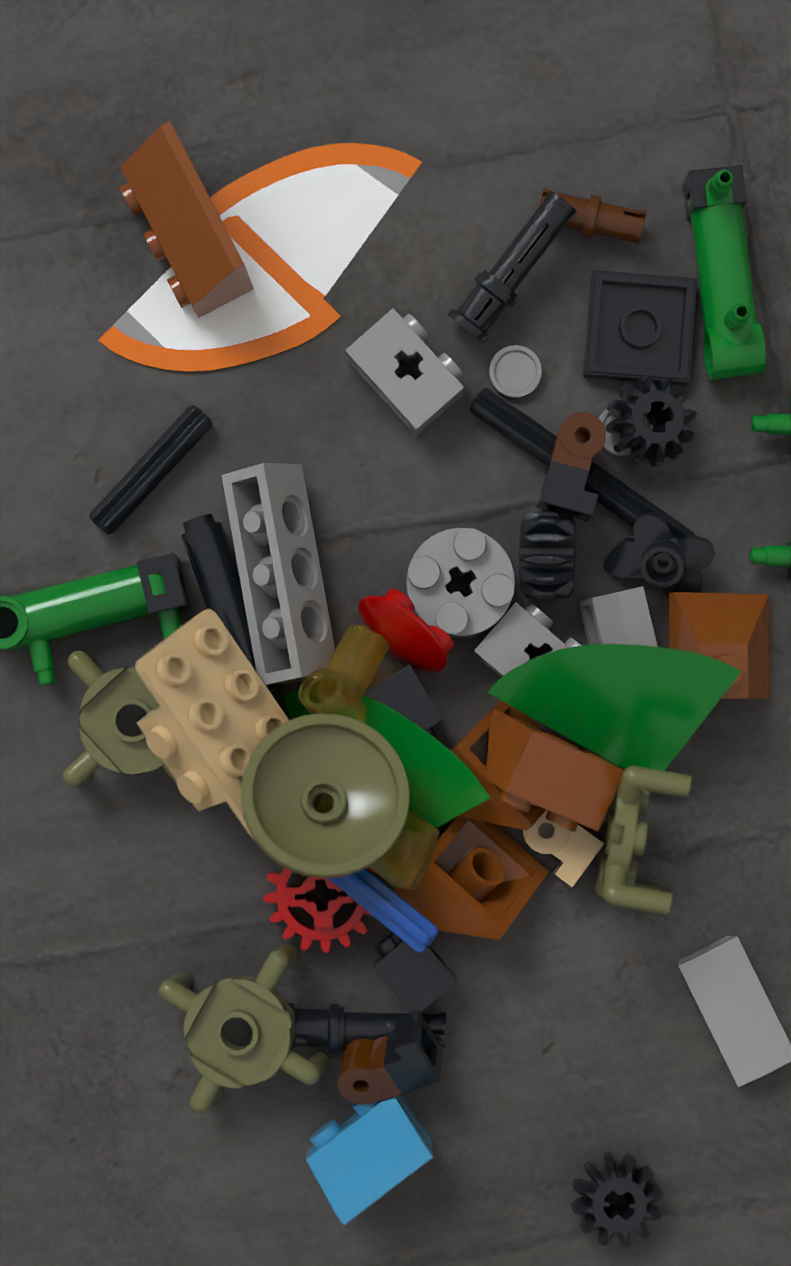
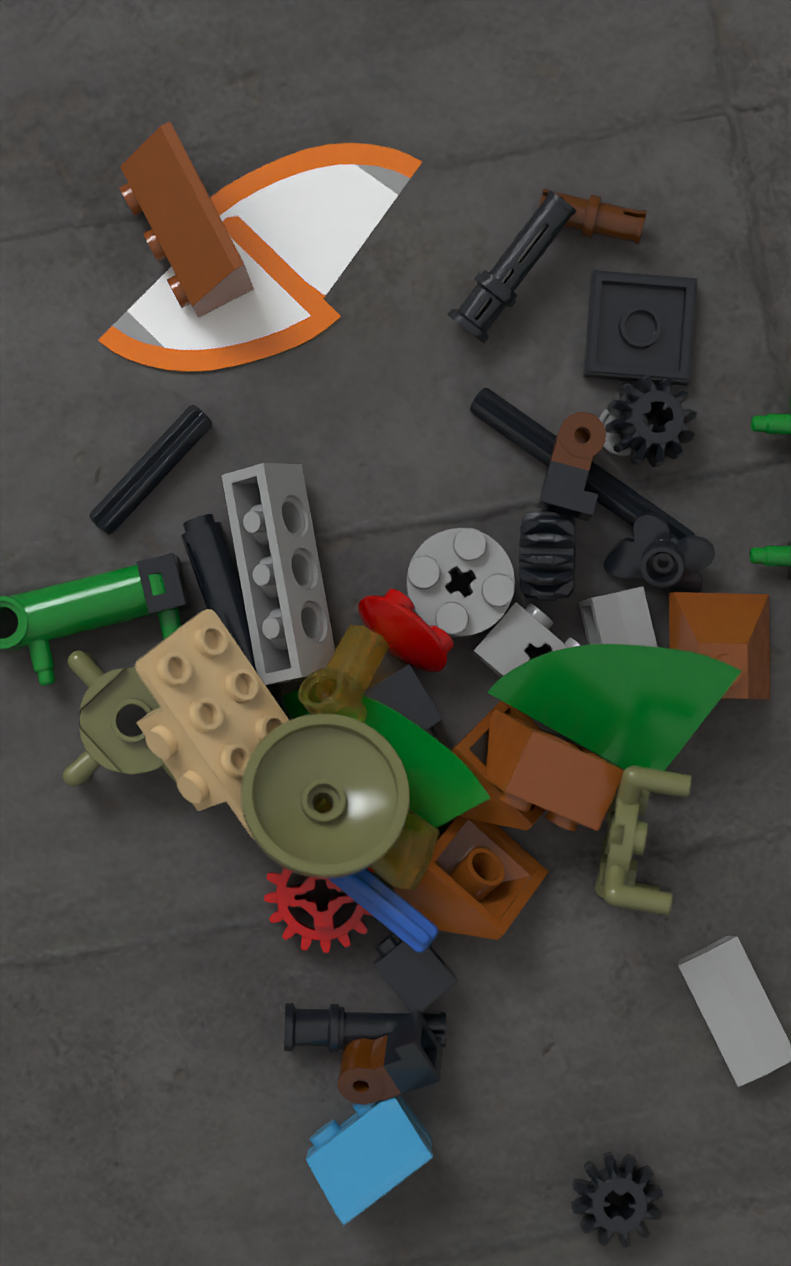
(262, 1008): olive plate -> none
(377, 358): light grey brick -> none
(515, 371): light grey piece -> none
(572, 848): tan leg -> none
(731, 332): green piece -> none

